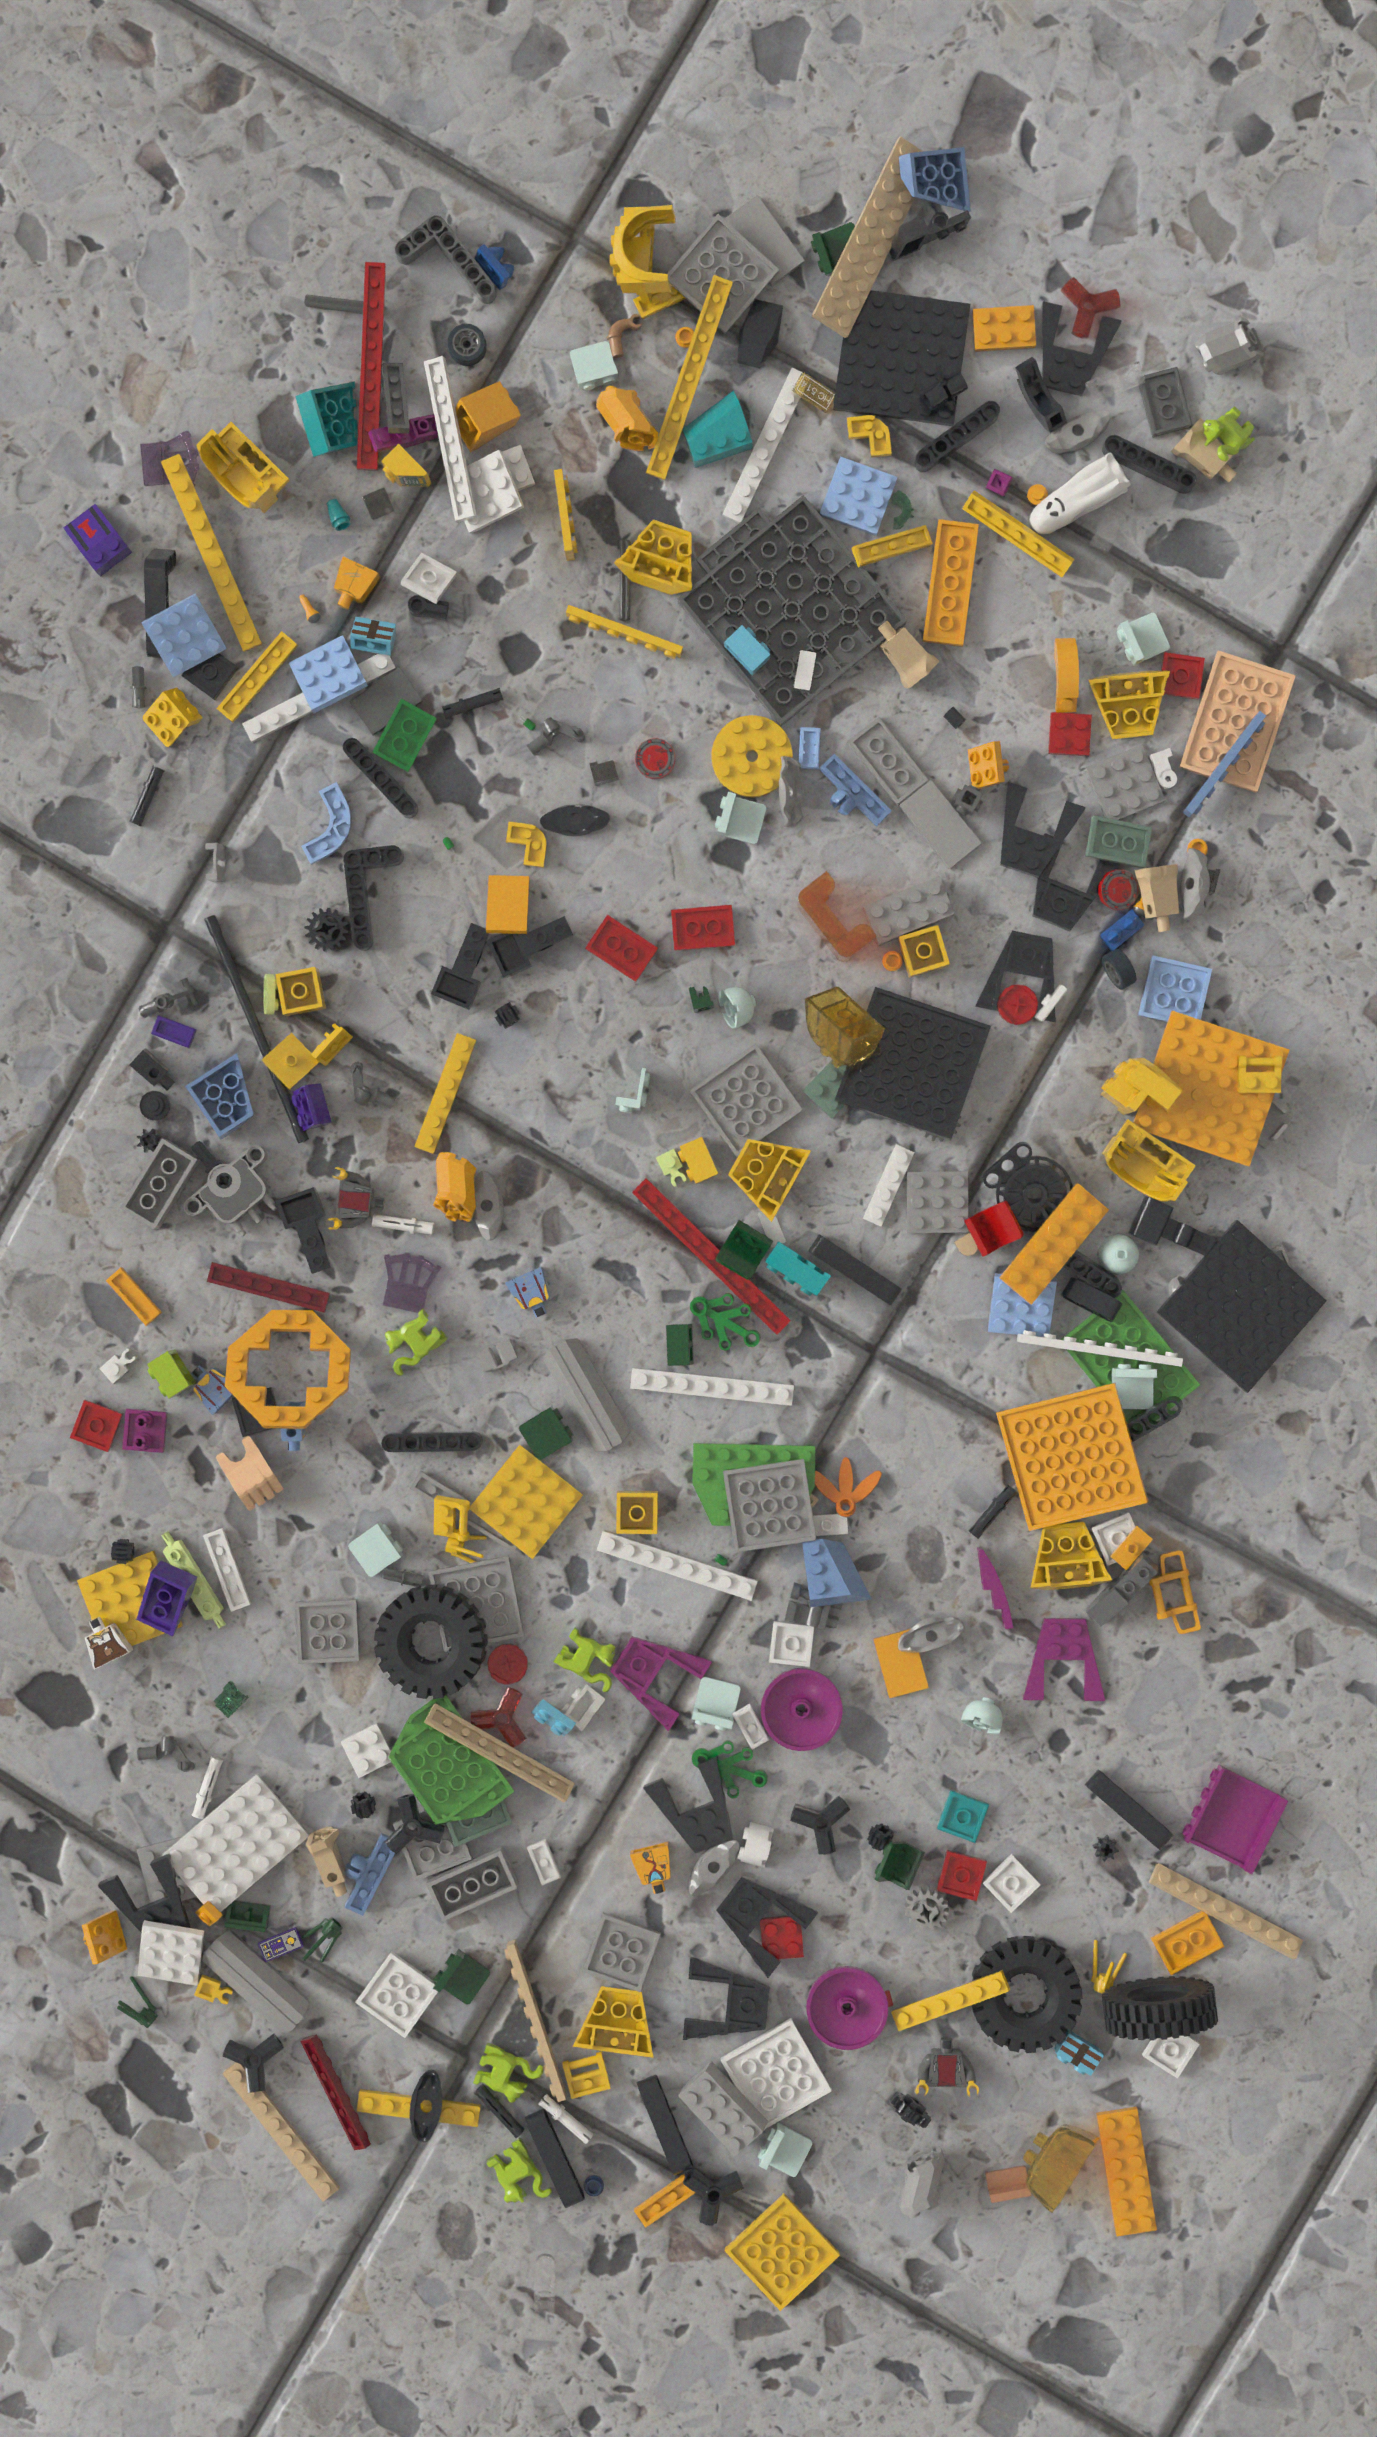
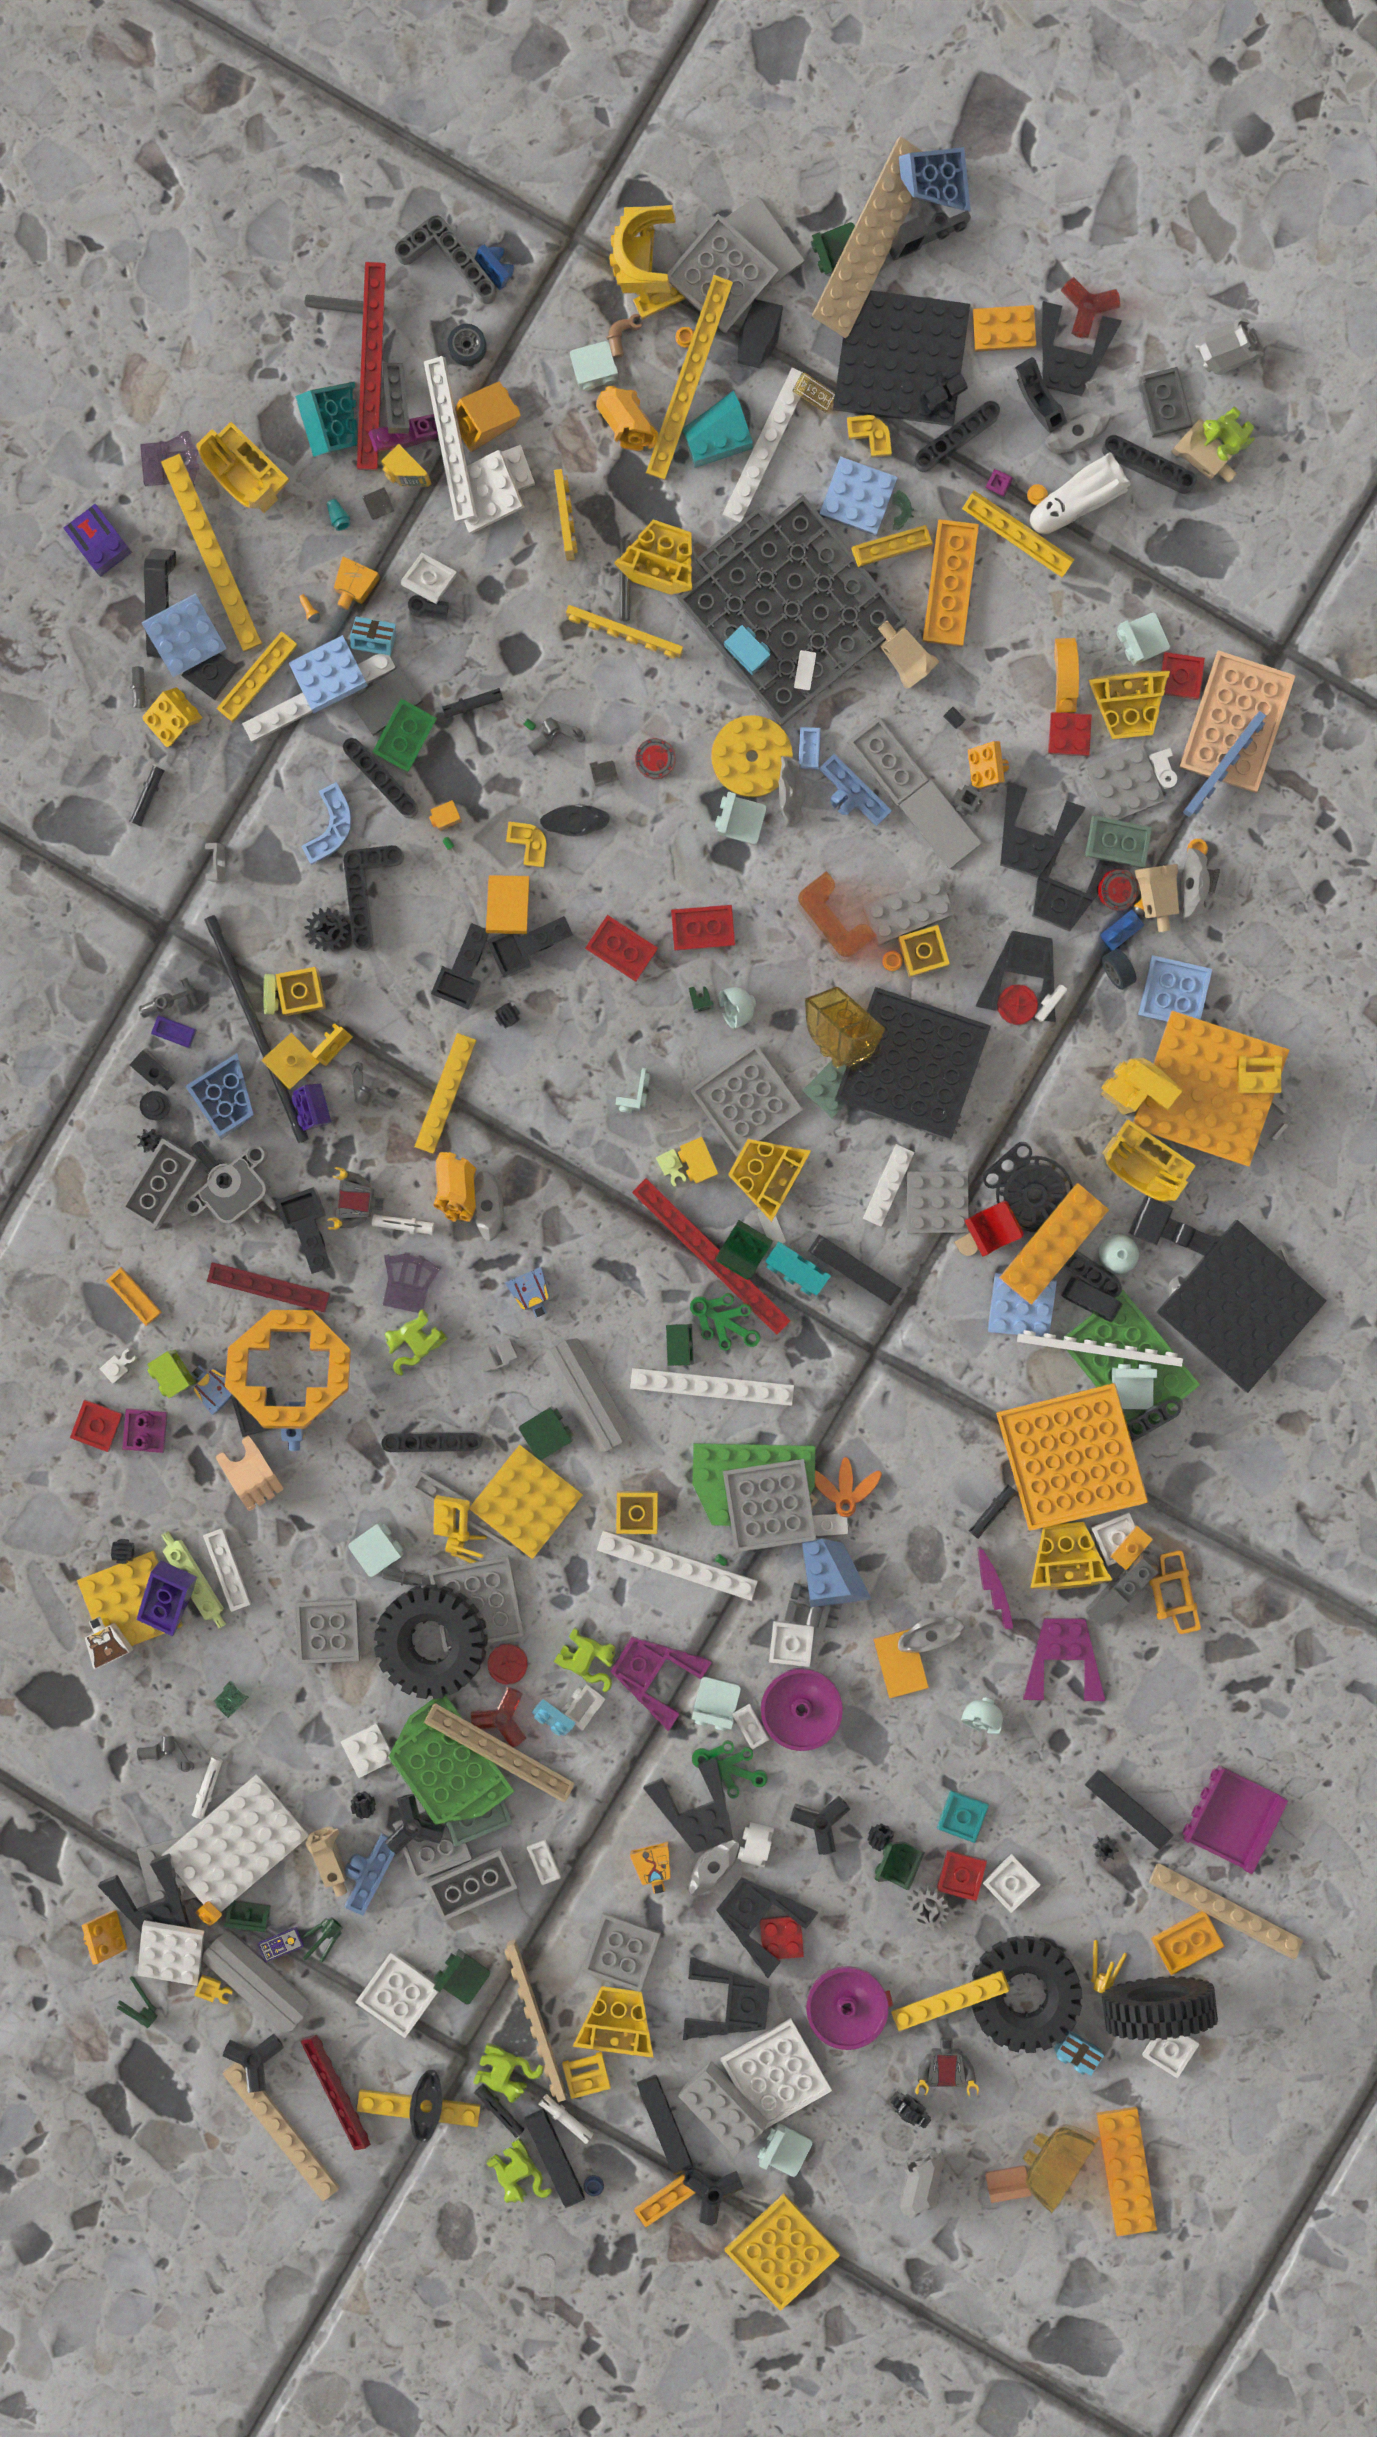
(445, 816): none -> light orange brick

